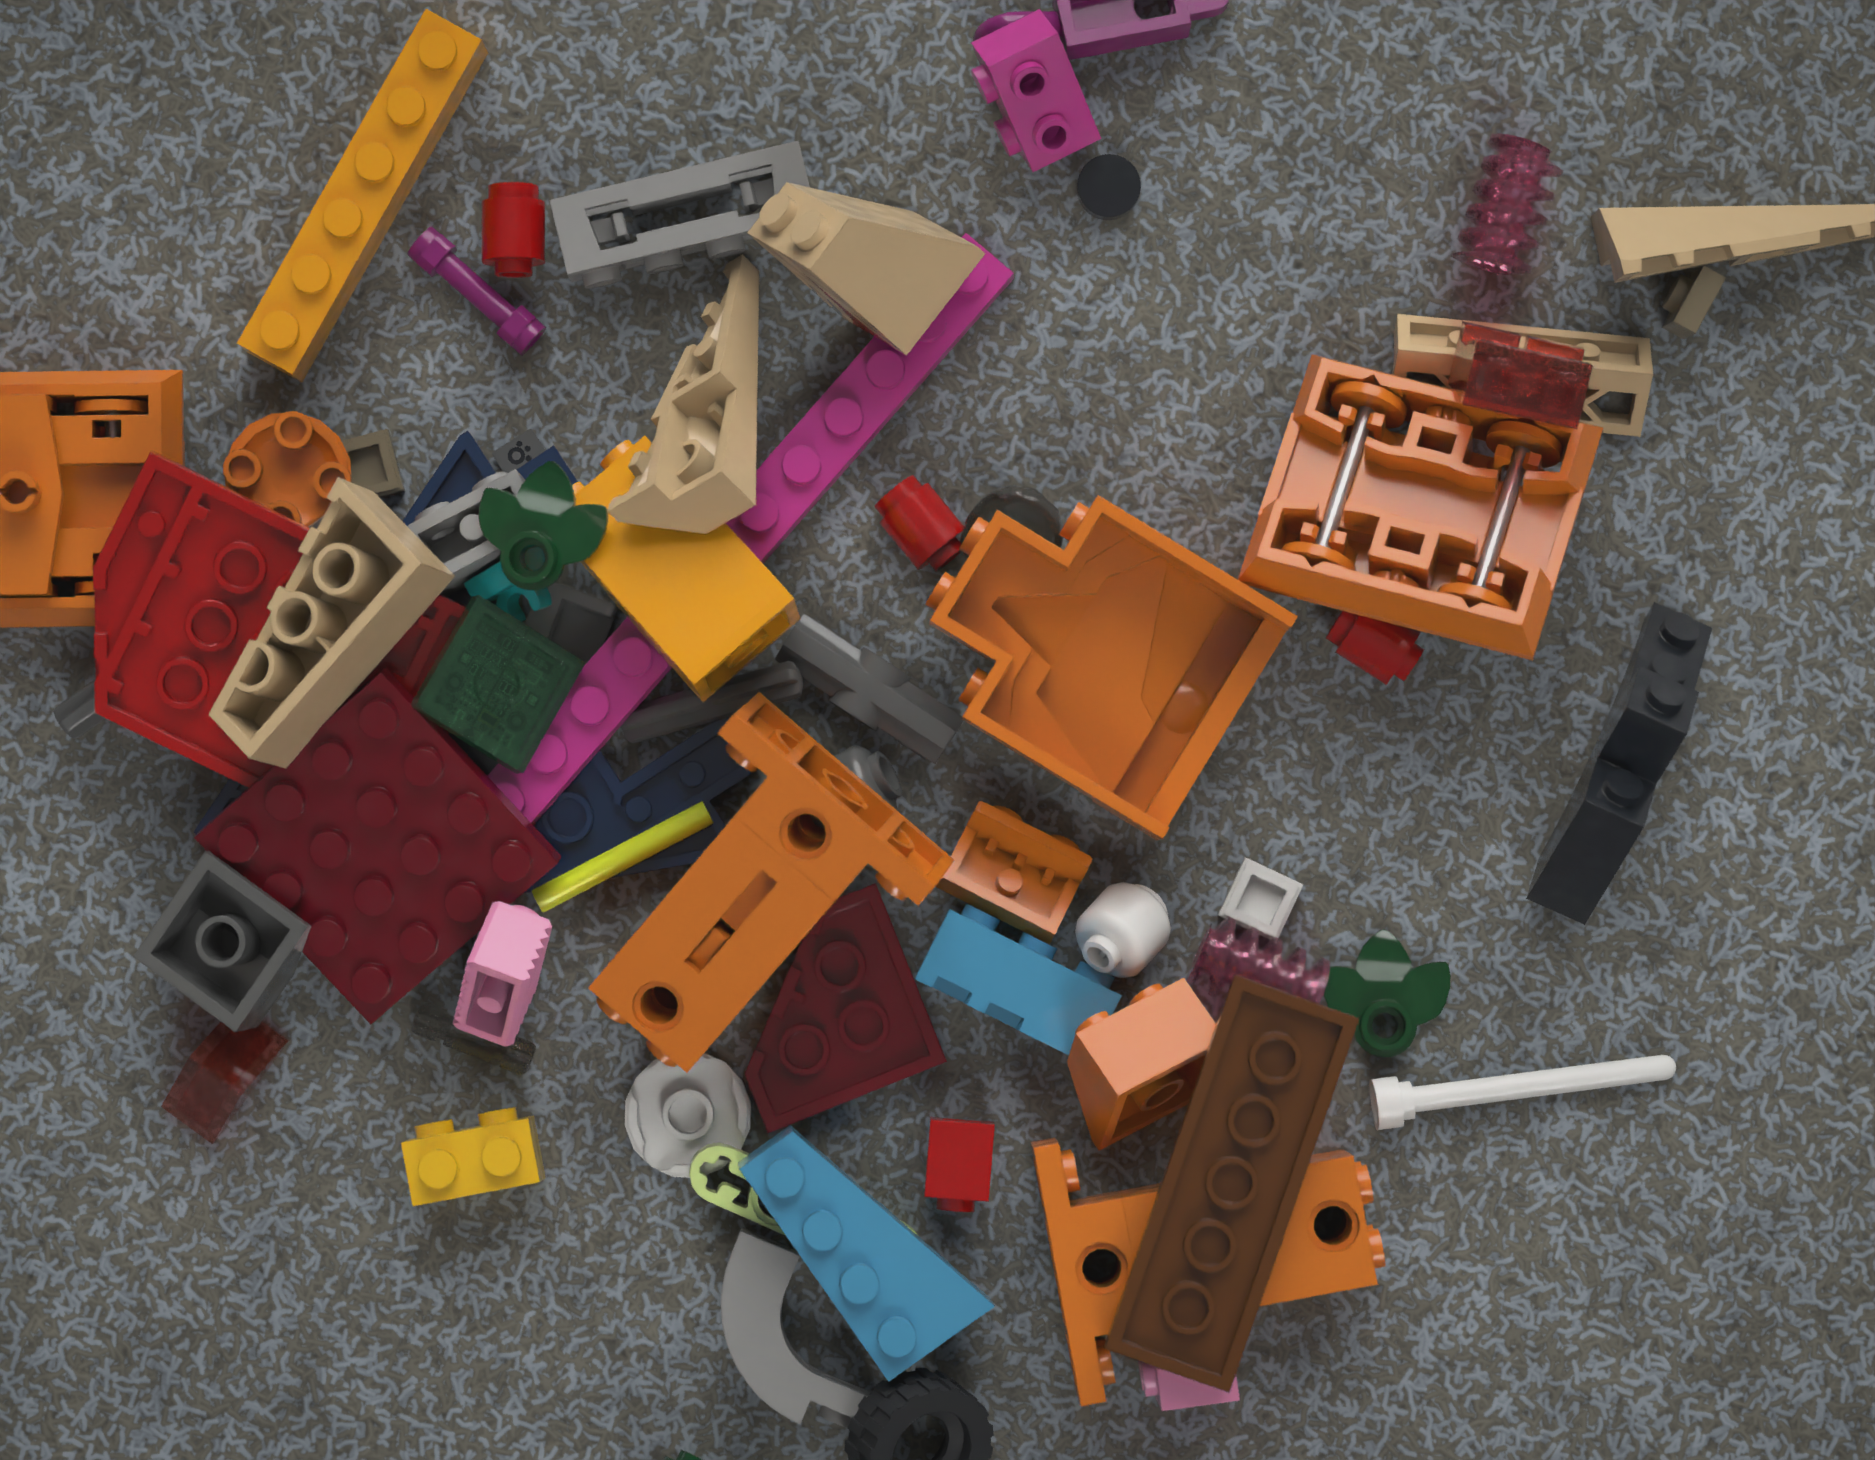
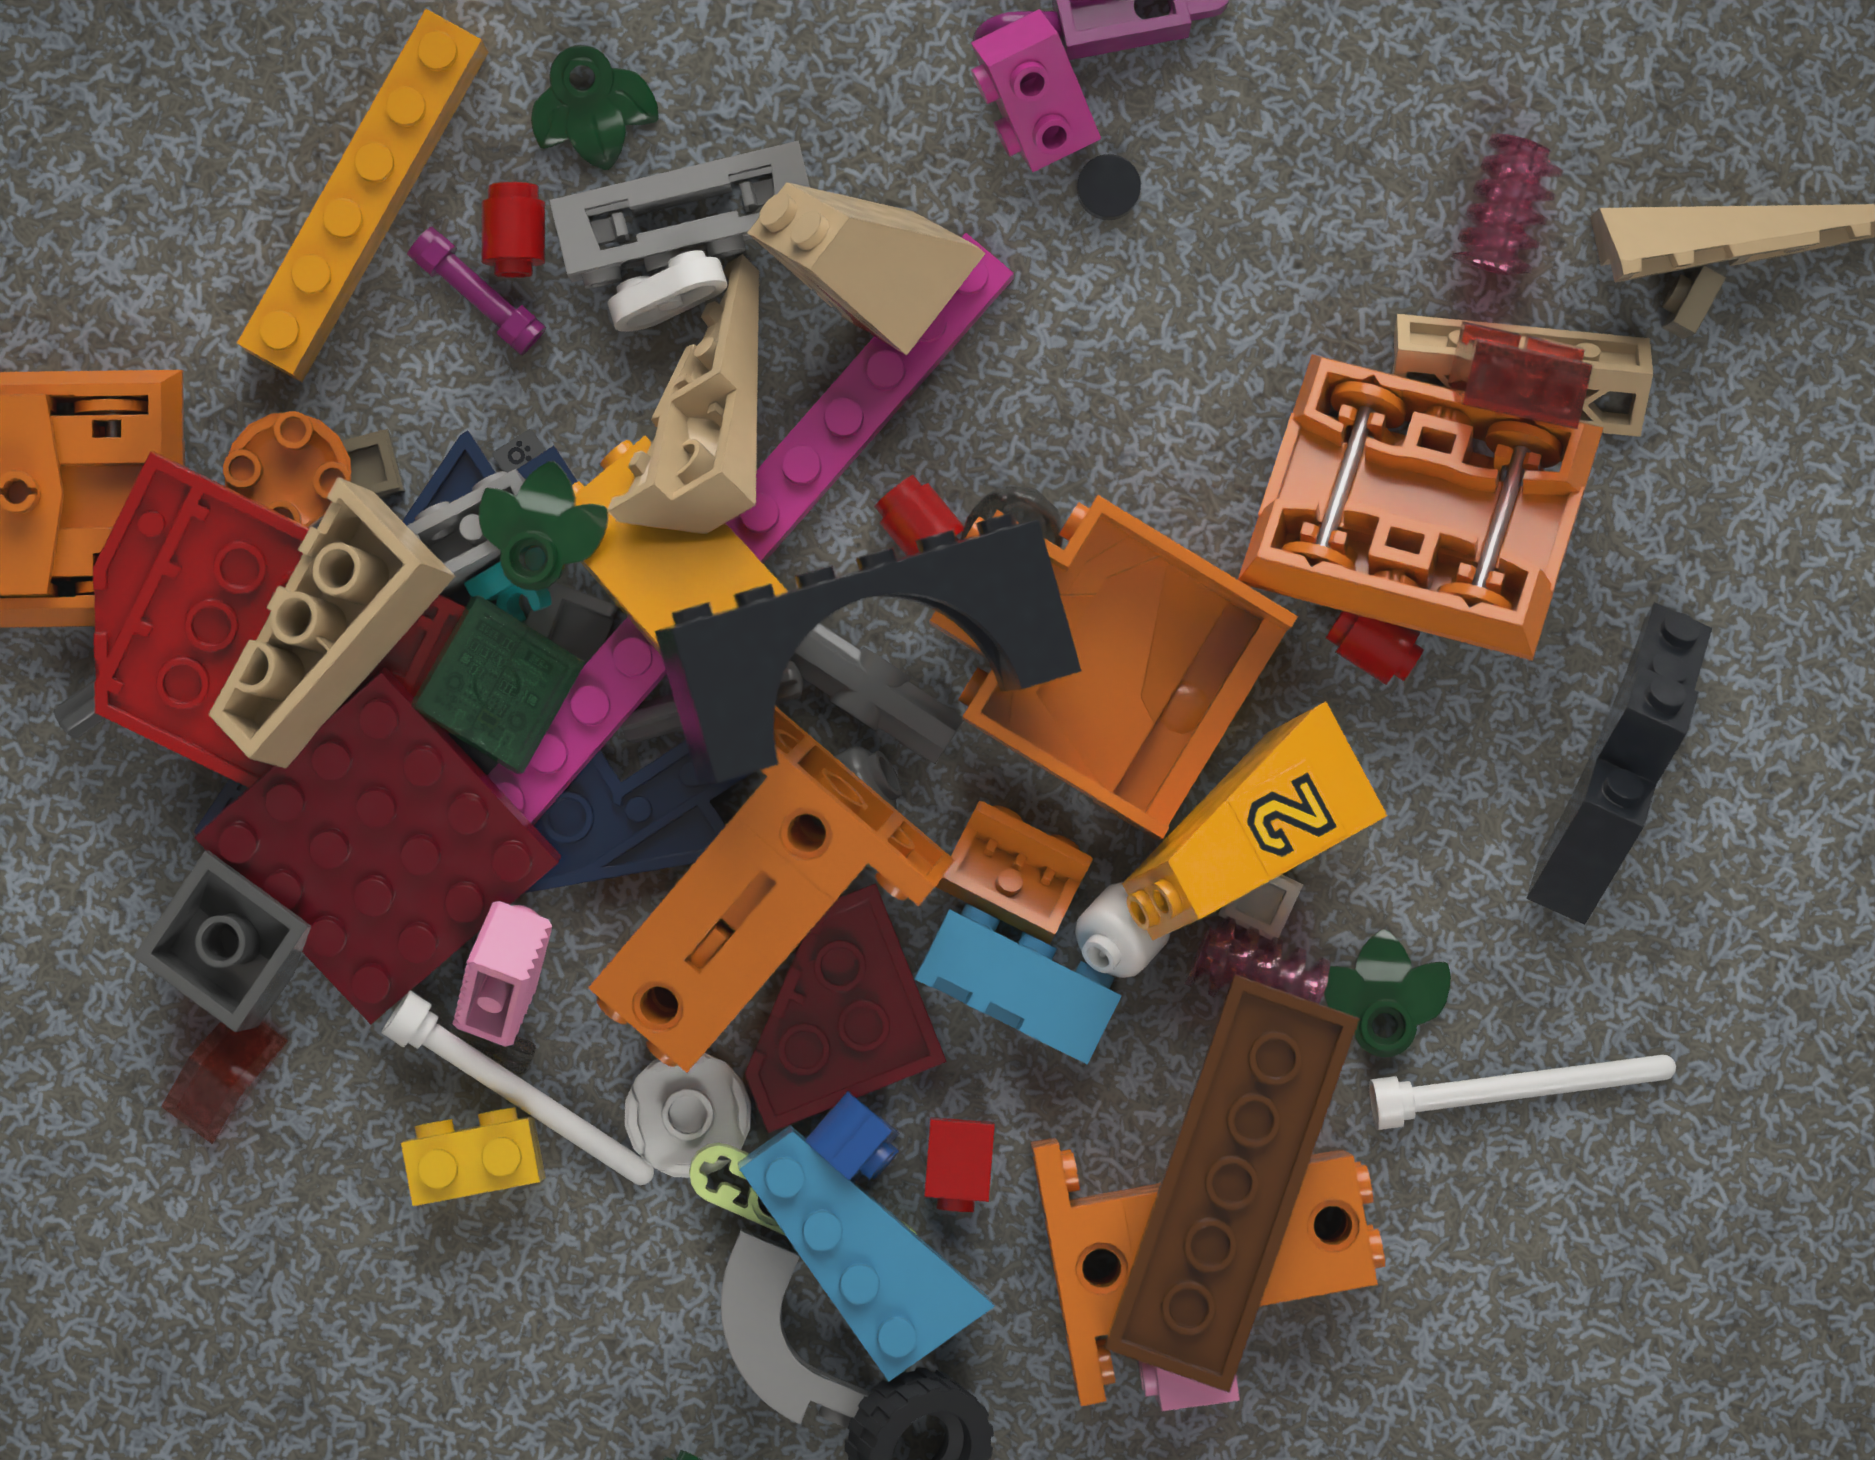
(417, 1025): none -> white piece
(594, 115): none -> dark green plate
(622, 857): neon yellow bar -> none
(656, 298): none -> white plate
(733, 660): none -> black arch
(854, 1140): none -> blue plate
(1139, 1060): orange slope -> none
(1267, 815): none -> light orange slope

